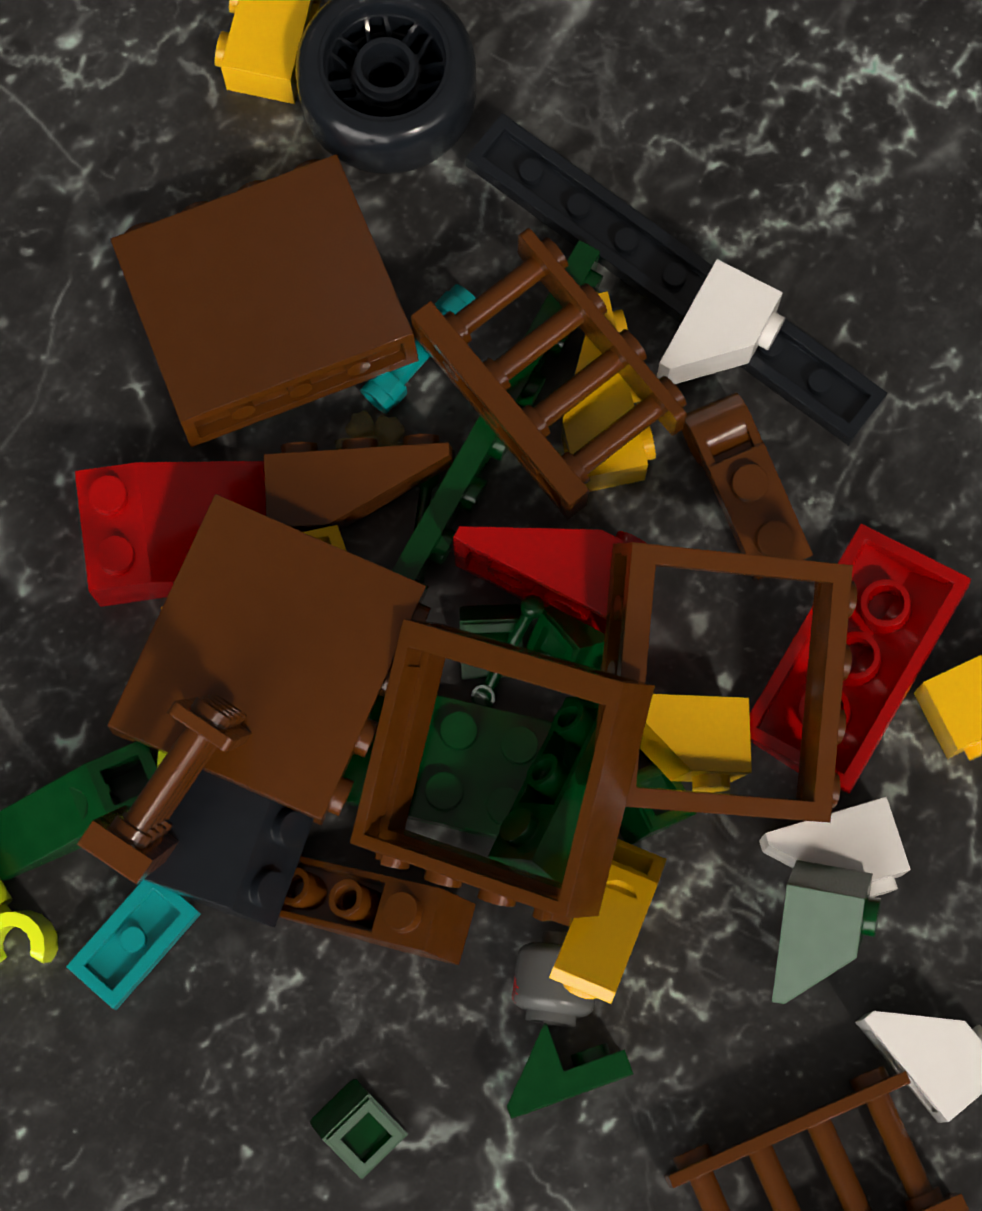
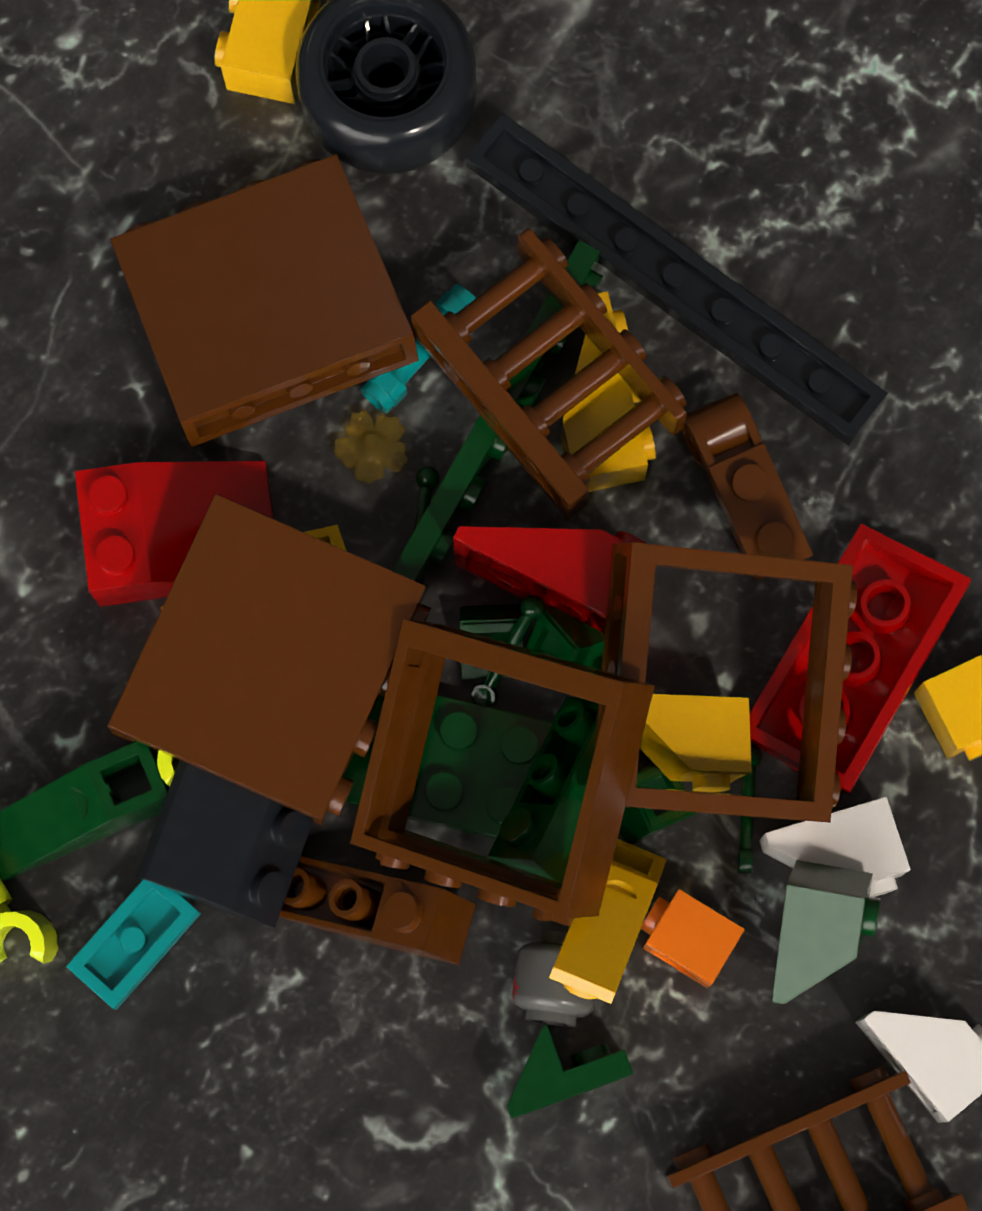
(137, 836): reddish brown fence -> none
(343, 485): reddish brown slope -> none
(357, 1128): dark green slope -> none
(690, 937): none -> orange brick
(723, 325): white slope -> none
(745, 856): none -> dark green hinge

